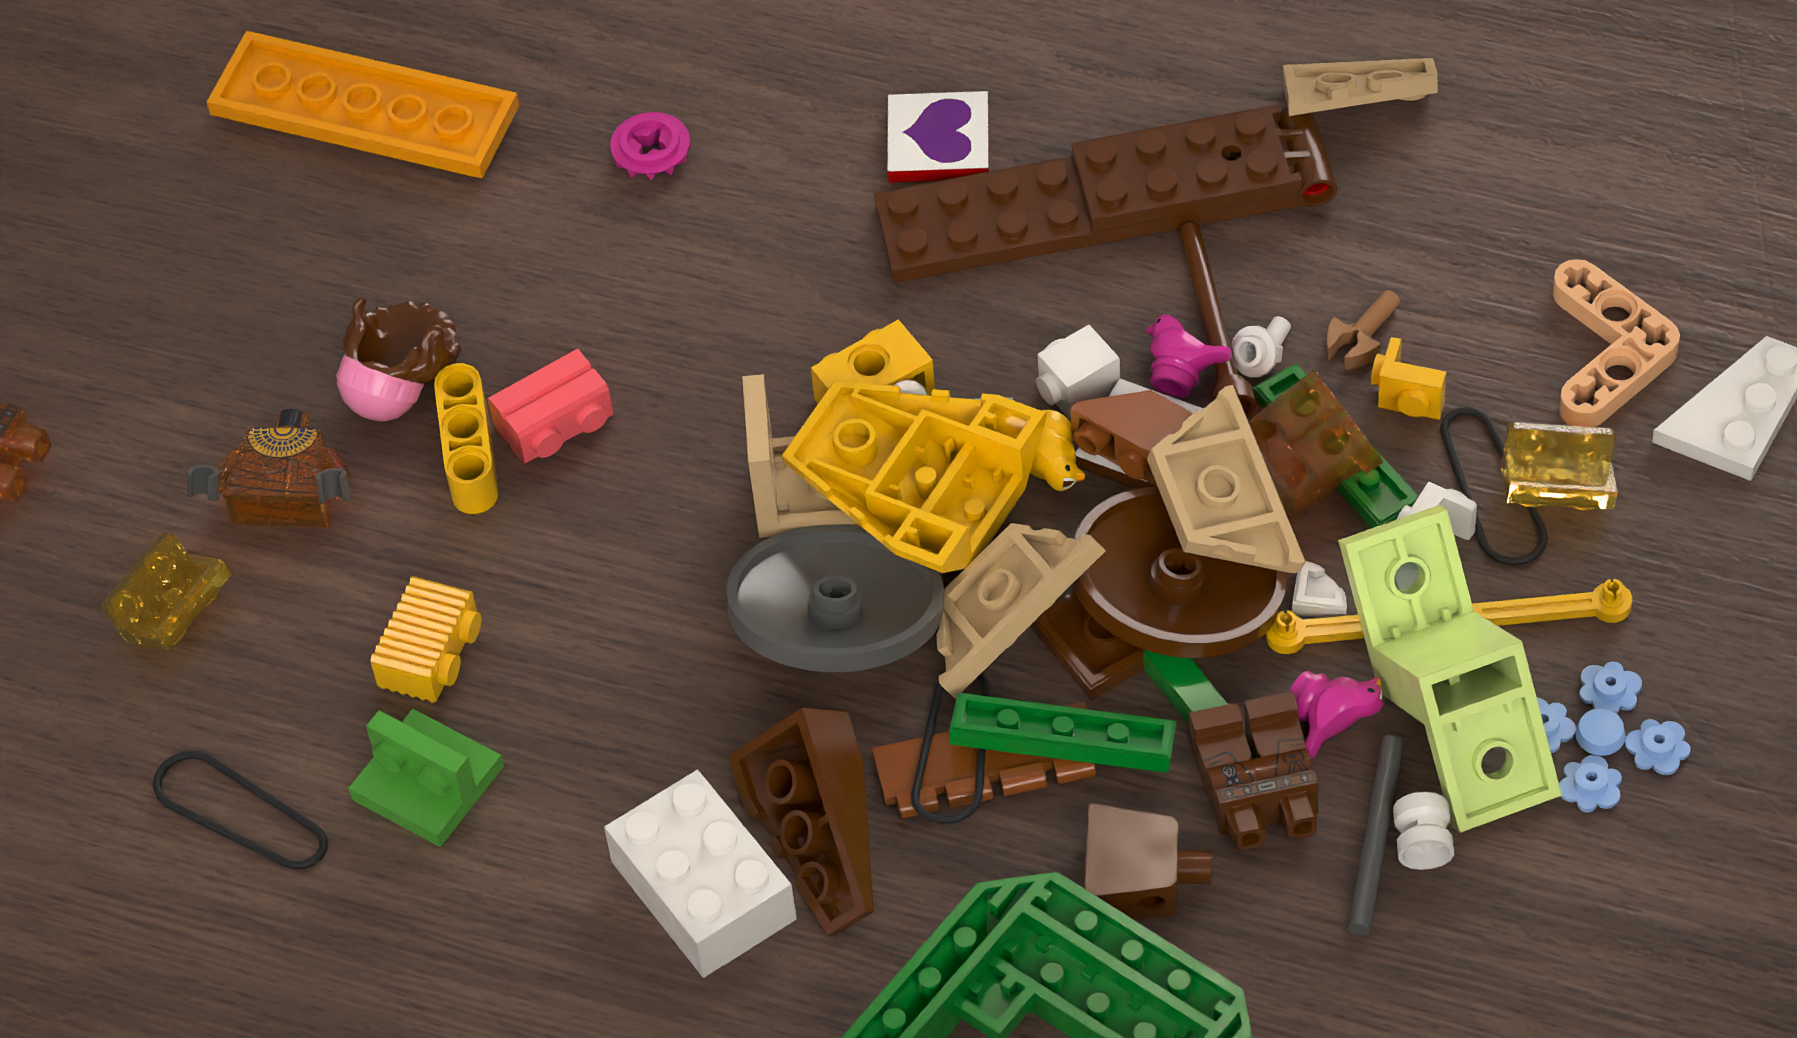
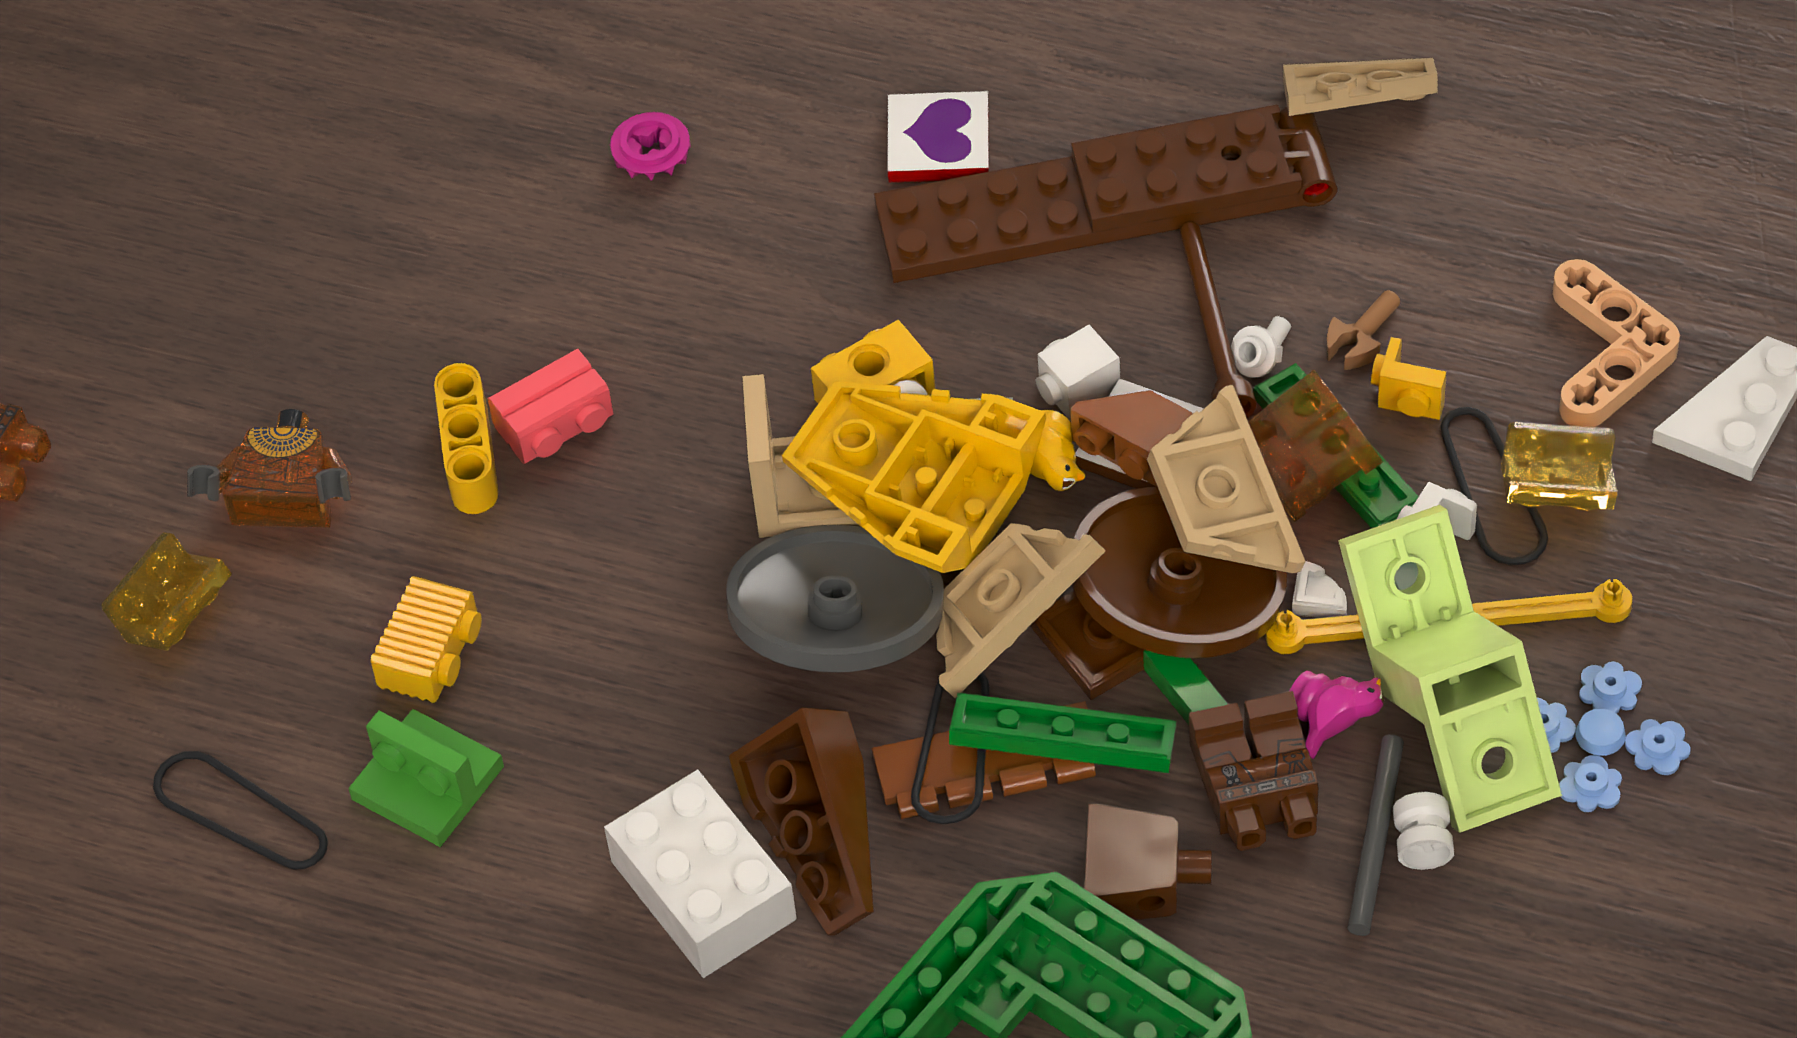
(363, 104): light orange plate -> none
(393, 356): reddish brown hair -> none
(1179, 357): dark pink animal -> none

